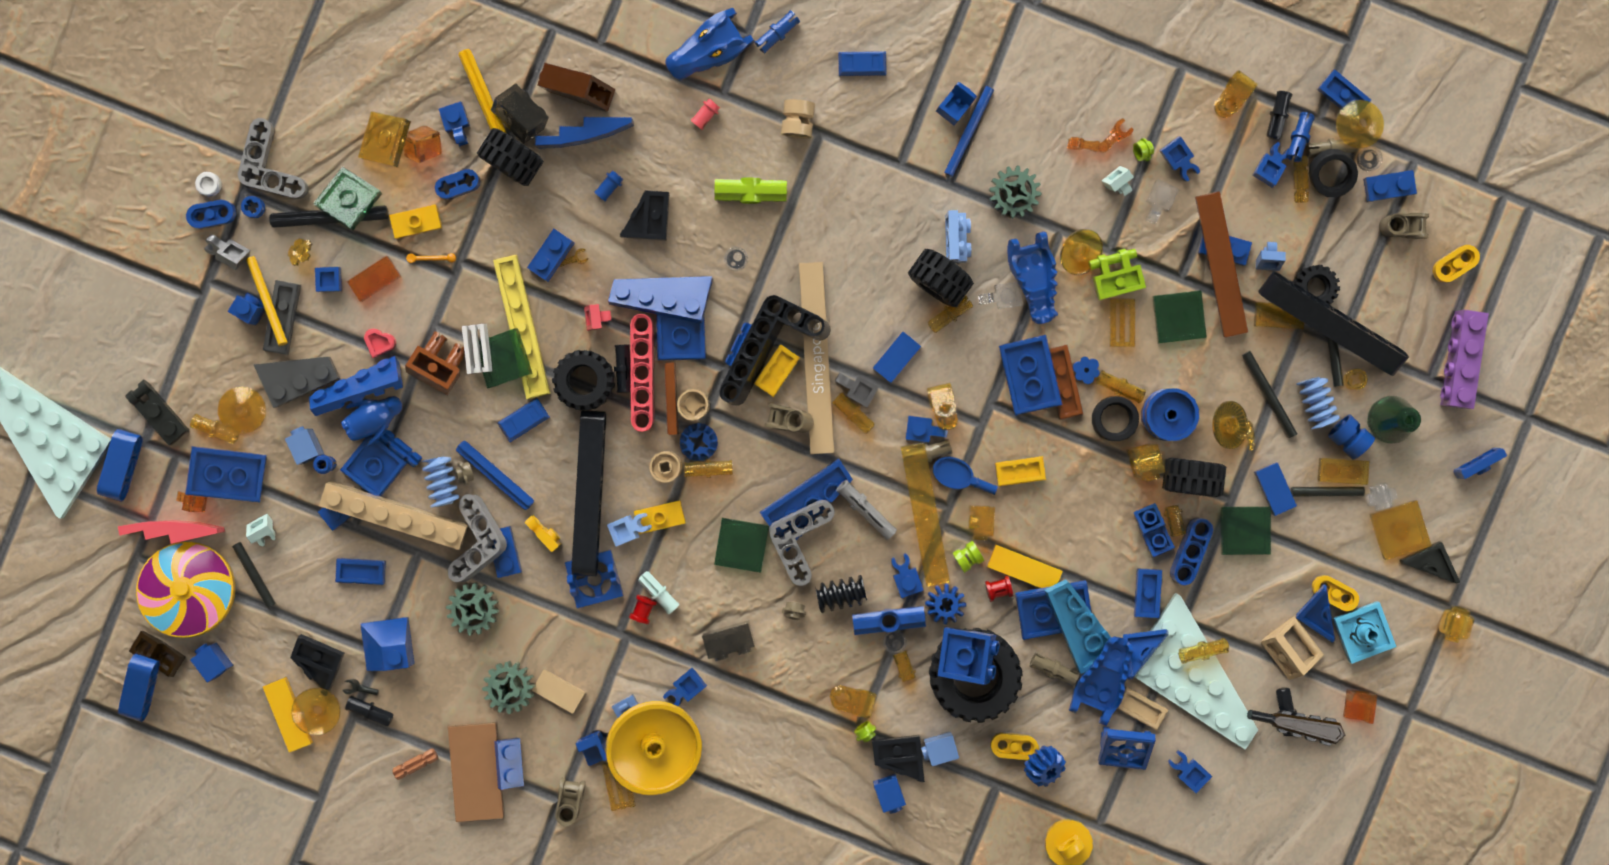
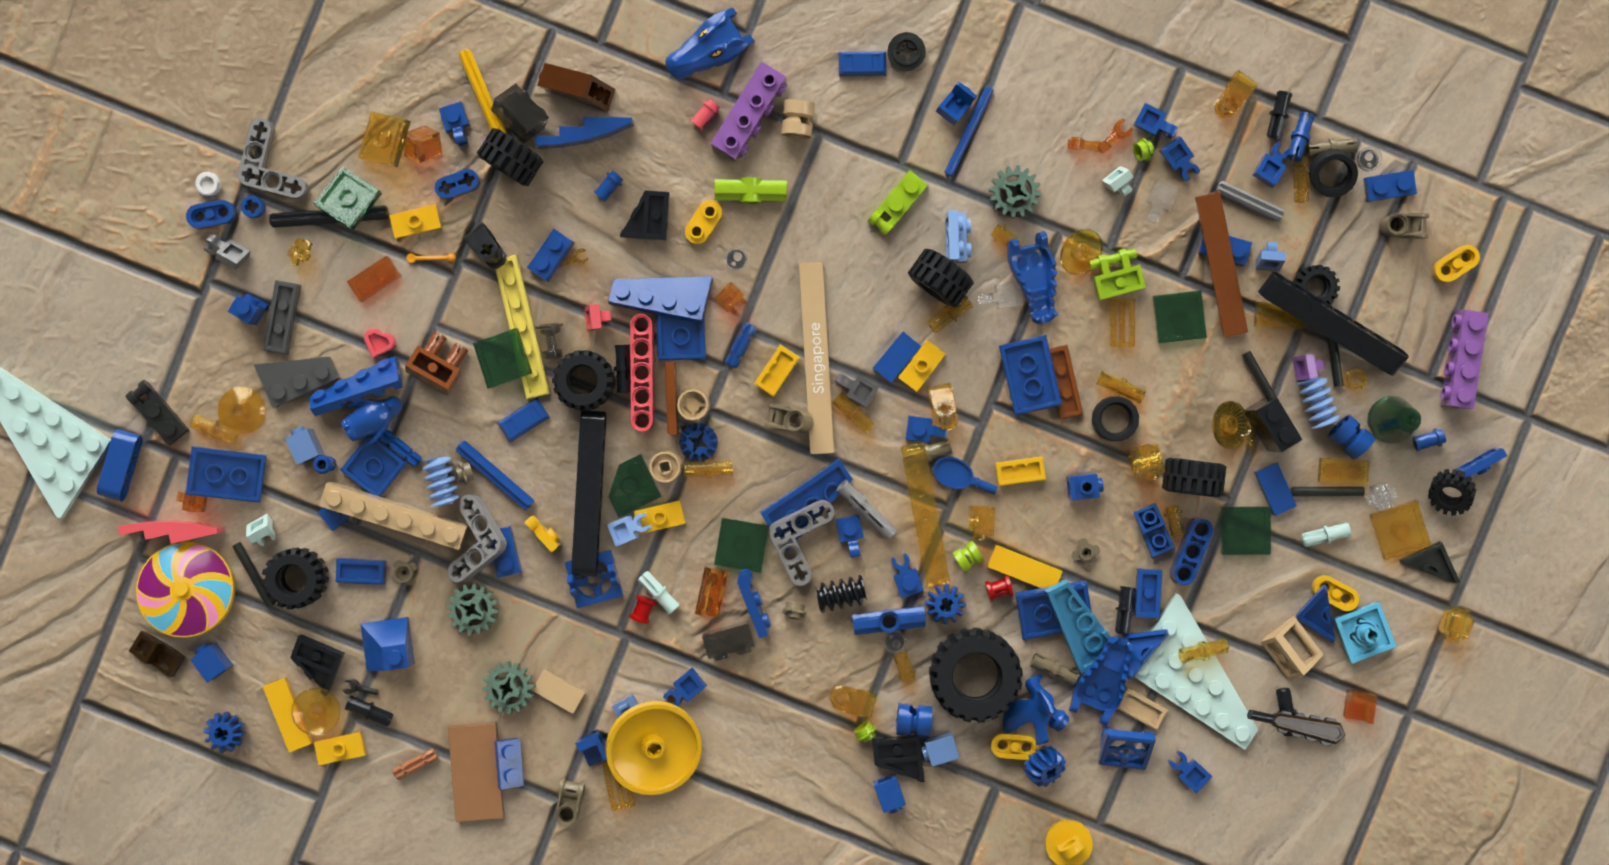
(138, 687): blue beam -> none
(227, 741): none -> blue gear
(266, 301): yellow bar -> none
(276, 578): none -> black tyre
(328, 279): blue plate -> none
(340, 748): none -> yellow plate
(399, 567): none -> dark tan plate
(470, 330): white tile -> none
(486, 246): none -> black piece
(550, 330): none -> clear smoke piece
(632, 486): none -> clear green plate
(704, 222): none -> yellow plate
(711, 592): none -> clear orange plate
(729, 297): none -> clear orange tile
(749, 111): none -> medium lavender brick
(753, 601): none -> blue plate
(765, 344): black beam -> none
(777, 32): blue pin -> none
(850, 530): none -> blue plate
(898, 202): none -> lime plate
(913, 42): none -> pearl dark grey gear
(914, 720): none -> blue wheel
(921, 365): none -> yellow plate
(968, 656): blue plate -> none
(1003, 235): none -> clear yellow pin
(1037, 710): none -> blue animal
(1075, 486): none -> blue brick
(1091, 365): blue plant -> none
(1092, 550): none -> dark tan plate
(1124, 610): none -> black axle
(1152, 120): none -> blue plate
(1155, 416): blue wheel -> none
(1250, 201): none -> light grey axle
(1273, 425): none -> black brick
(1307, 366): none -> medium lavender tile
(1326, 534): none -> light aqua axle
(1340, 90): blue plate -> none
(1349, 125): clear yellow dish -> none
(1429, 439): none -> blue pin
(1455, 481): none -> black tyre

